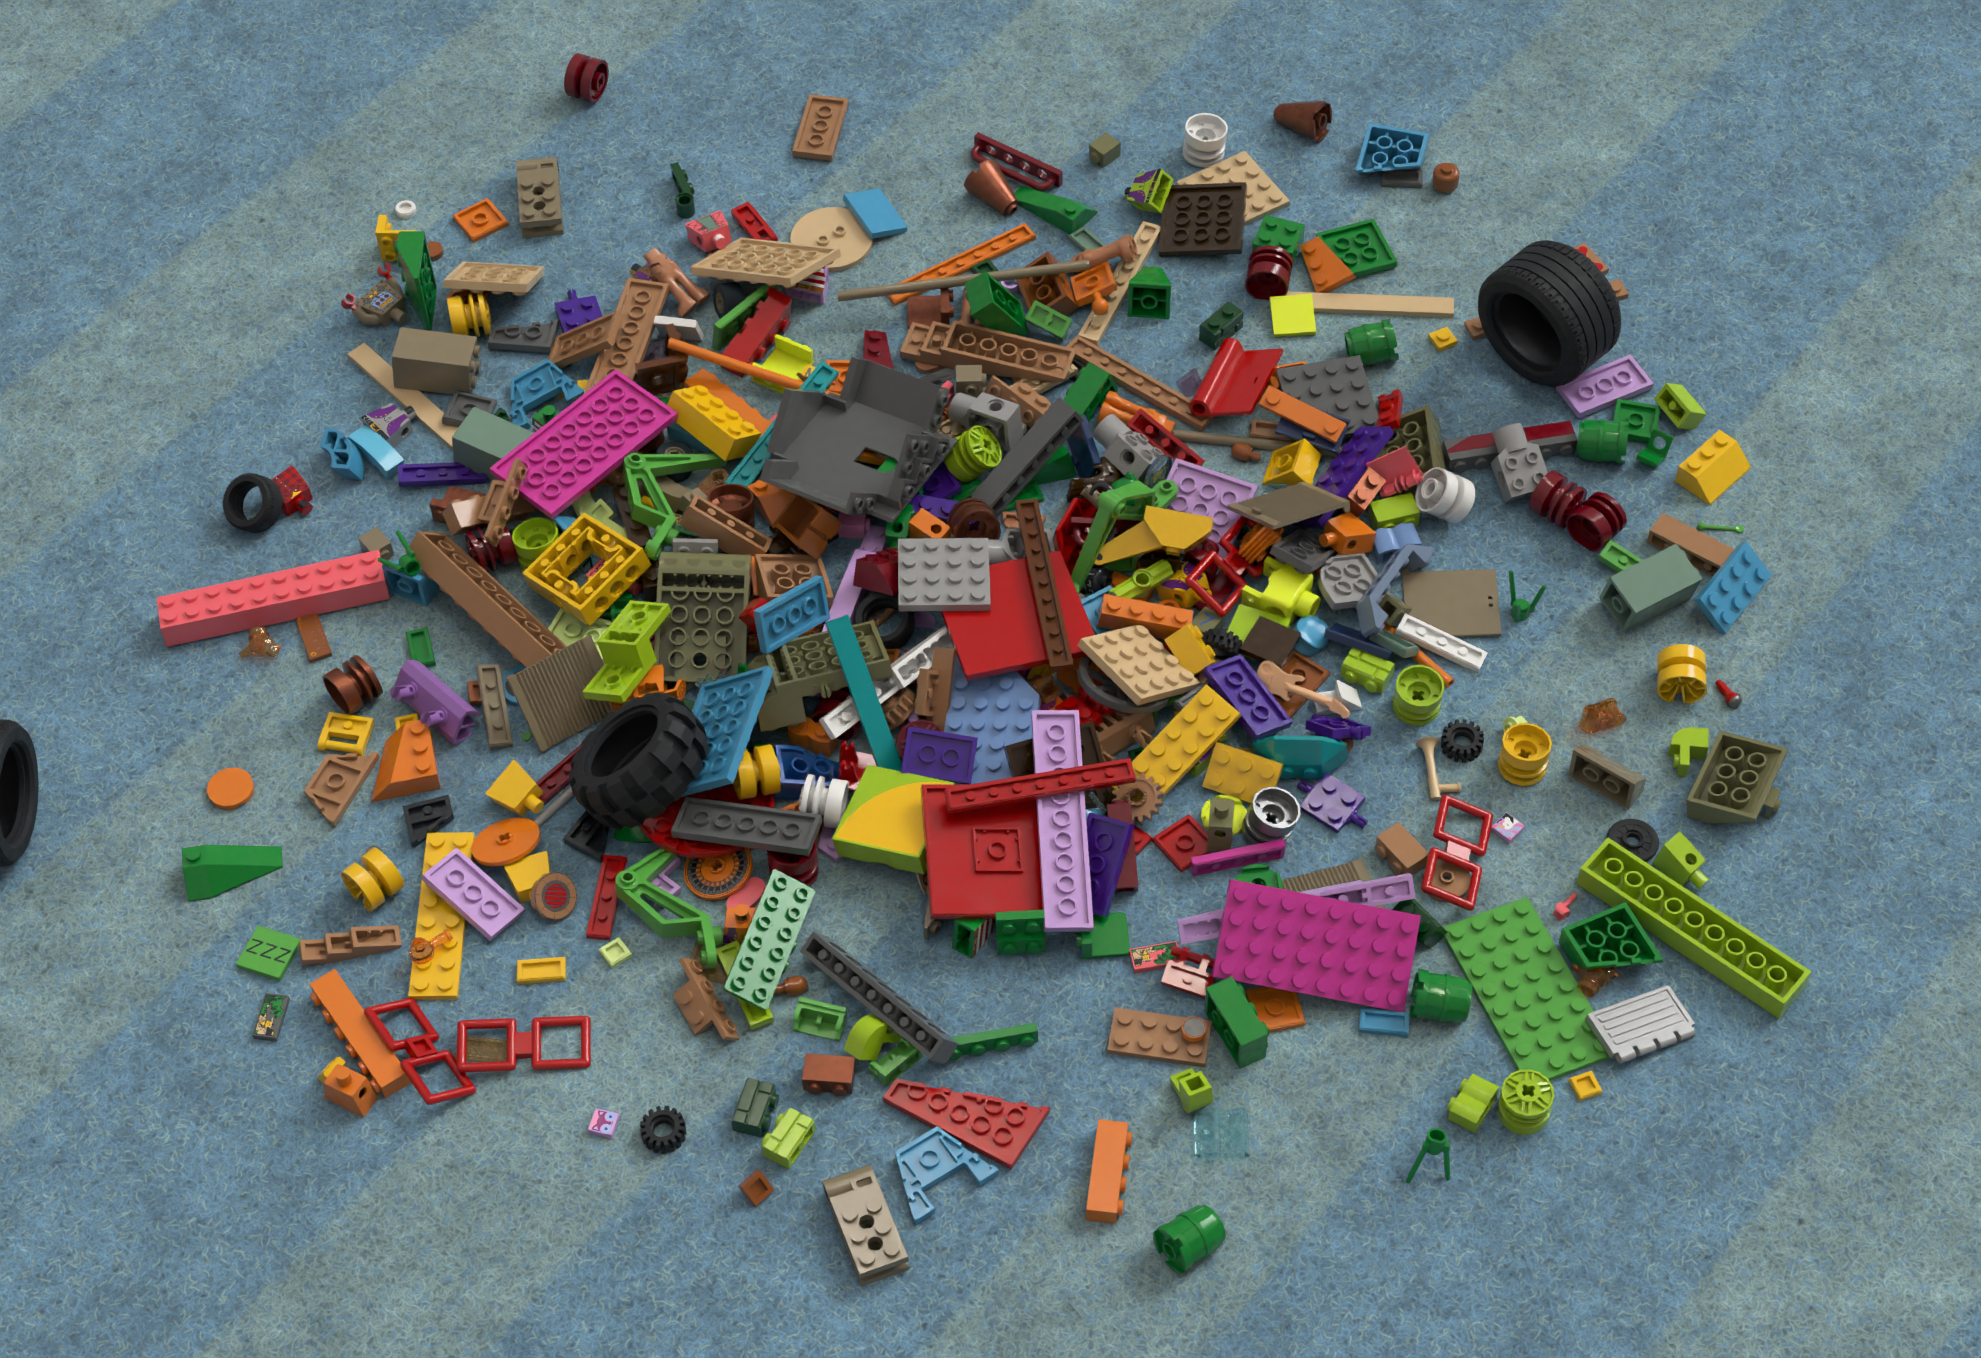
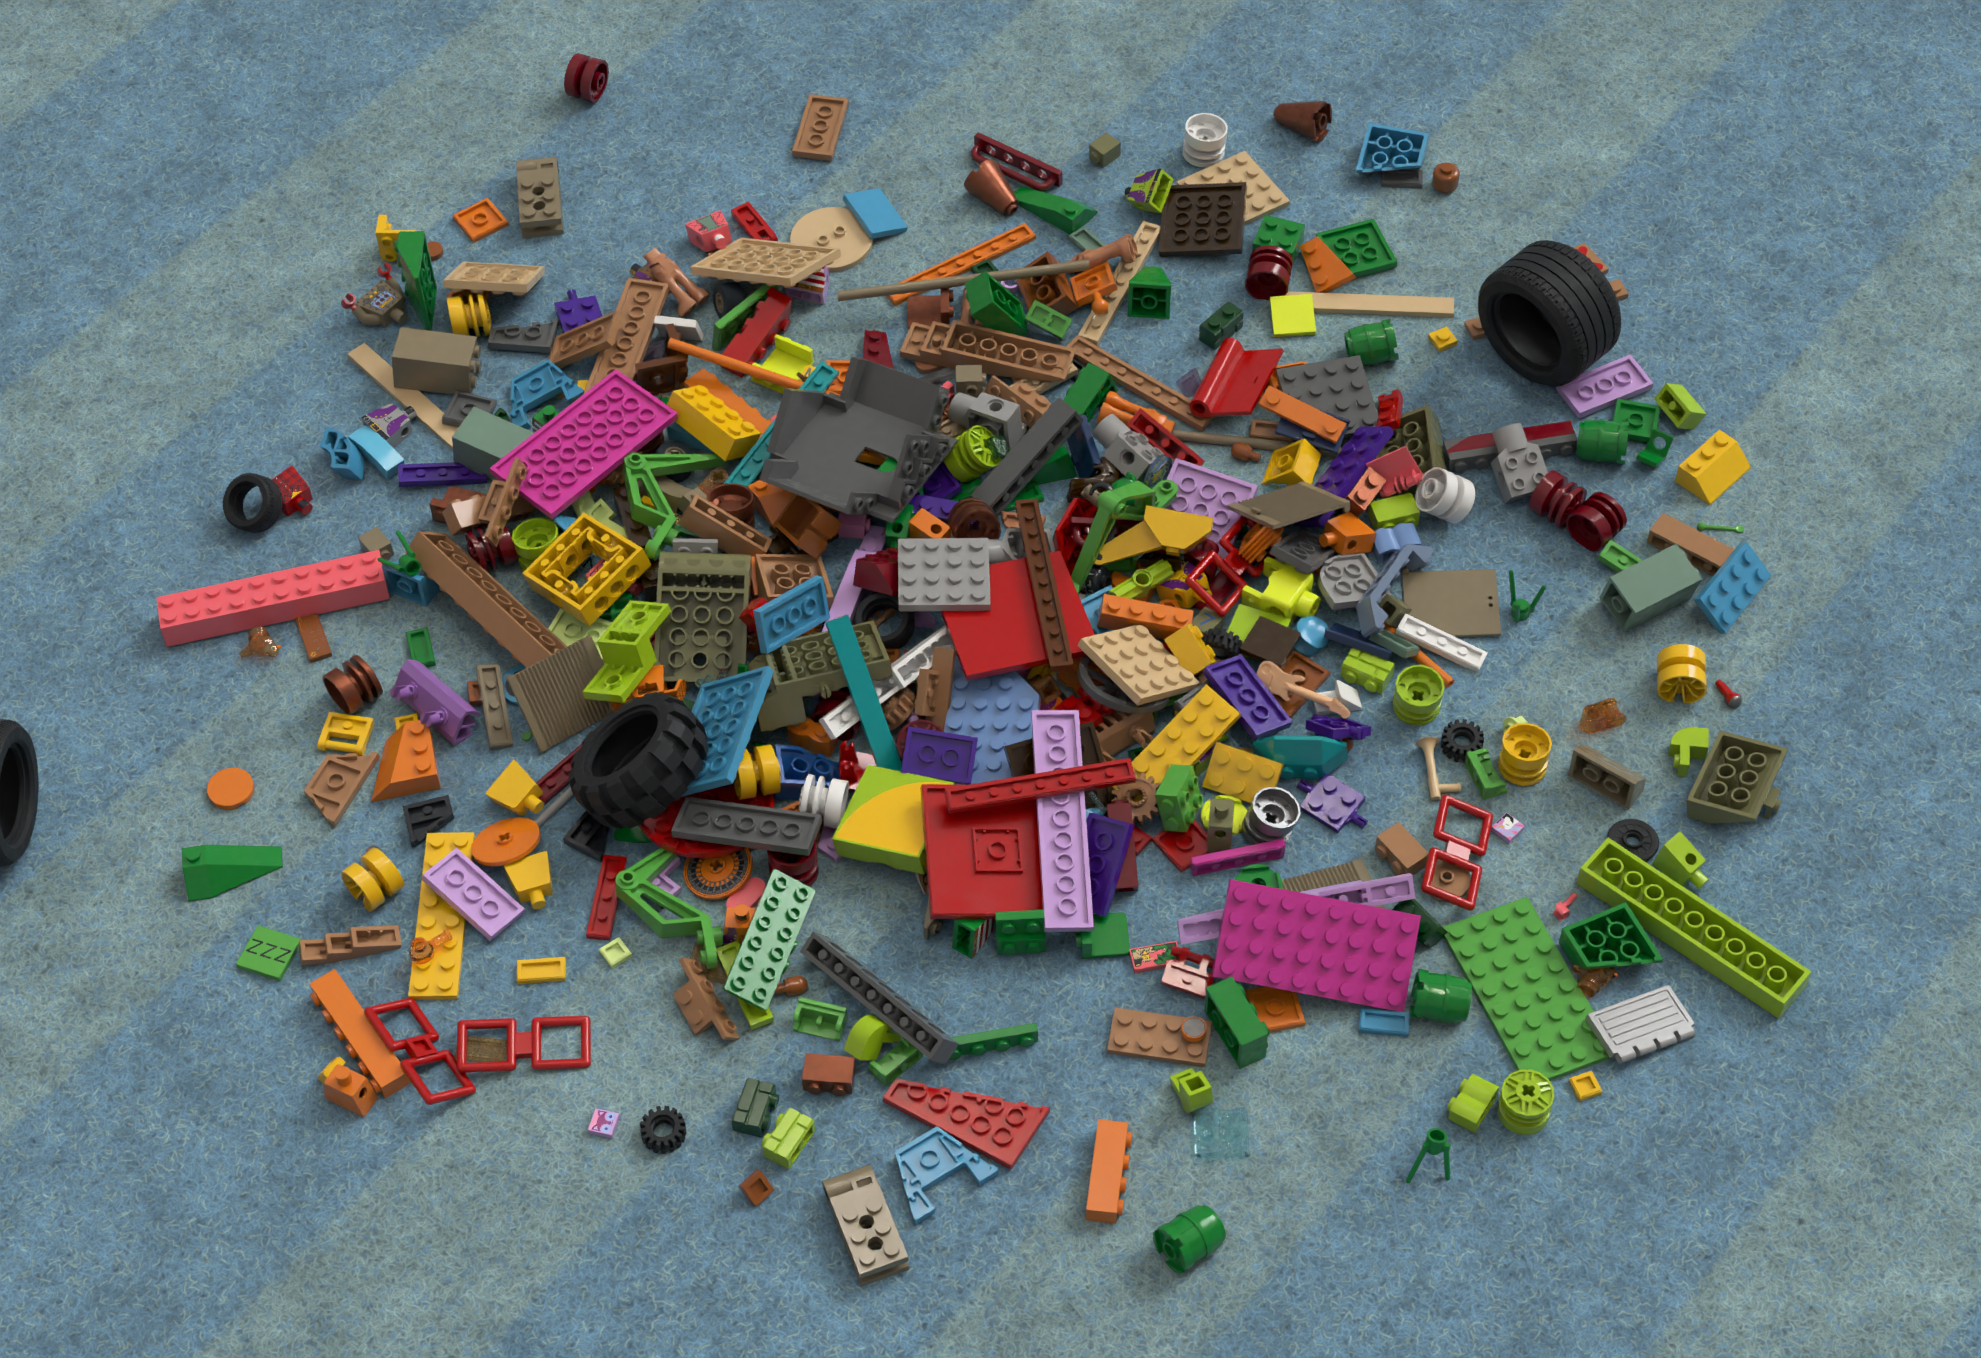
(271, 1017): tile -> none
(405, 209): white tile -> none
(553, 896): tile -> none
(685, 200): dark green plate -> none
(998, 446): none -> clear green tile
(1179, 798): none -> bright green brick
(1484, 774): none -> bright green hinge

